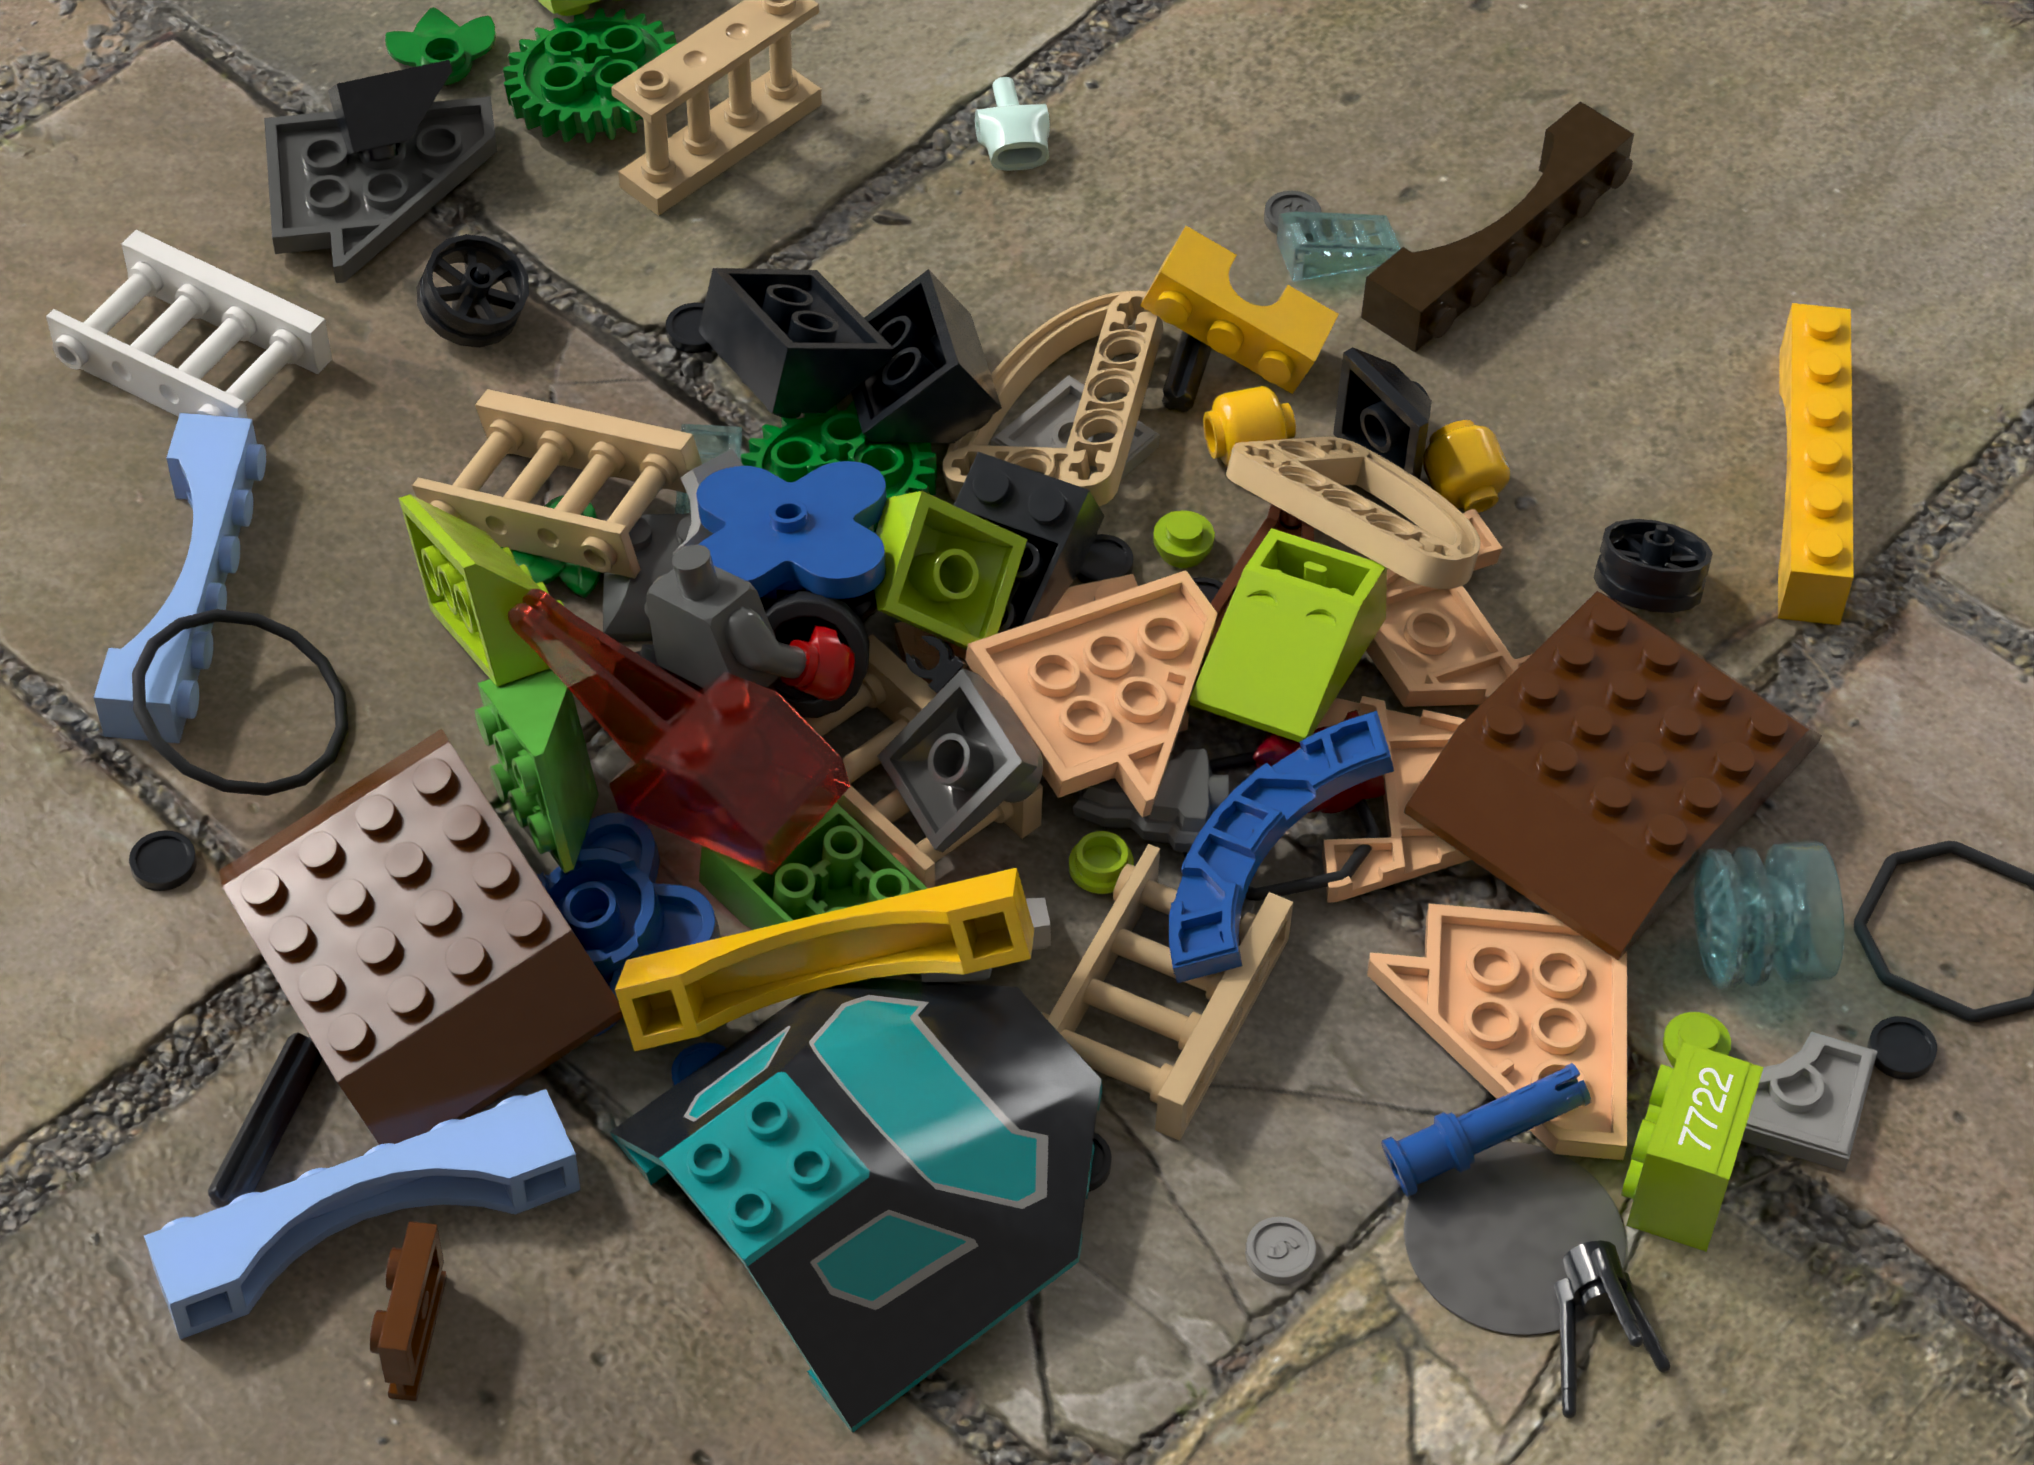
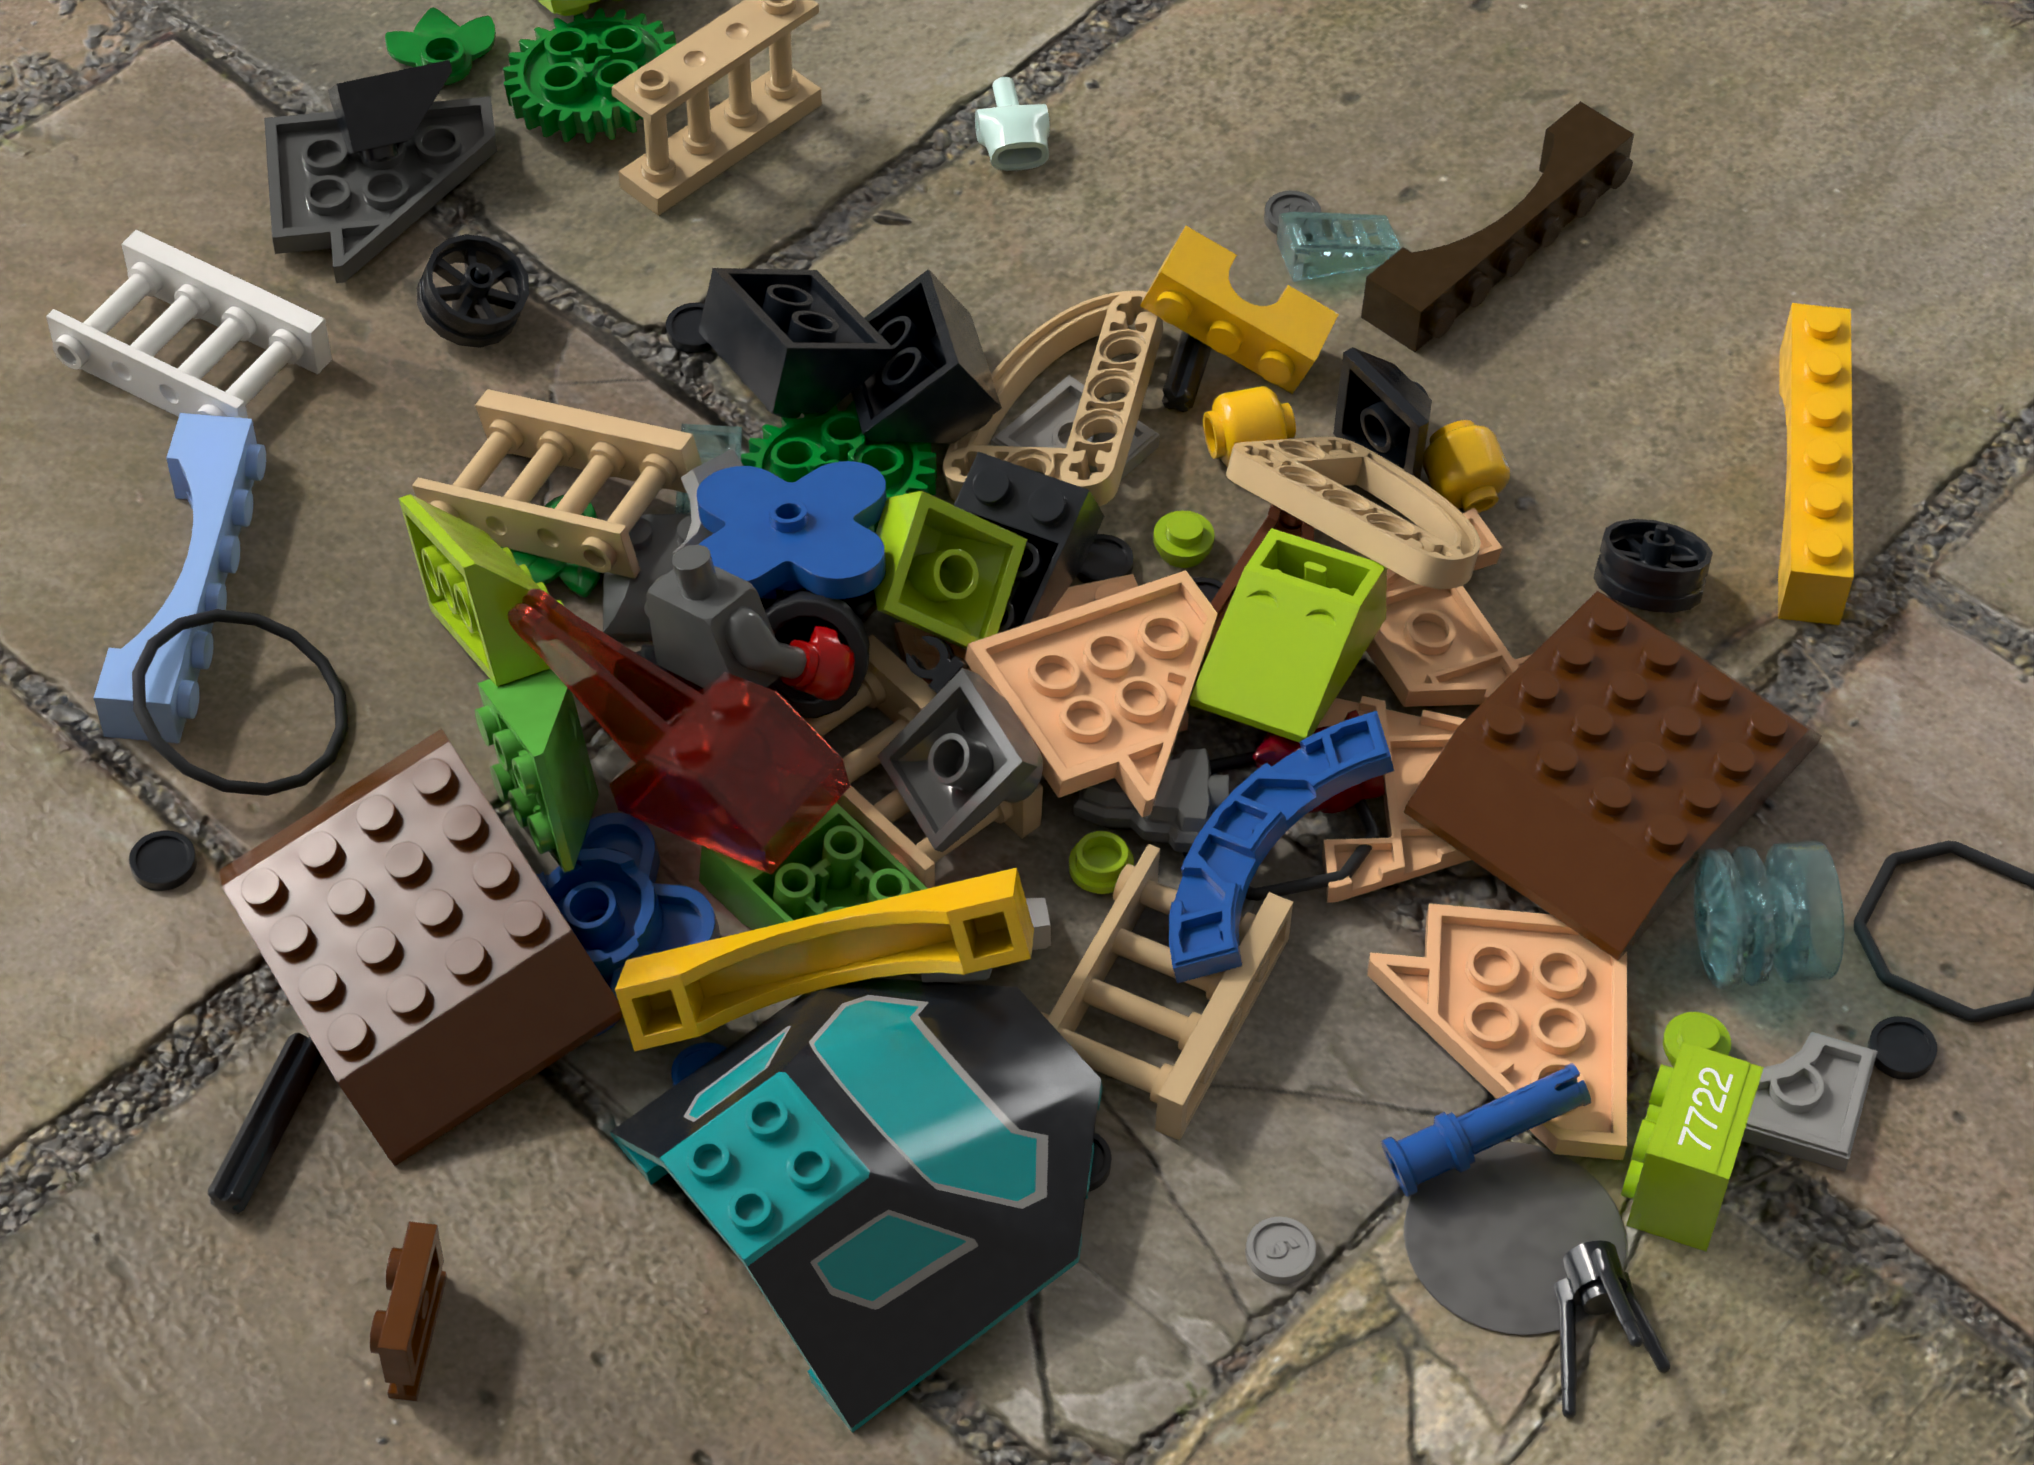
(227, 1258): light blue arch -> none

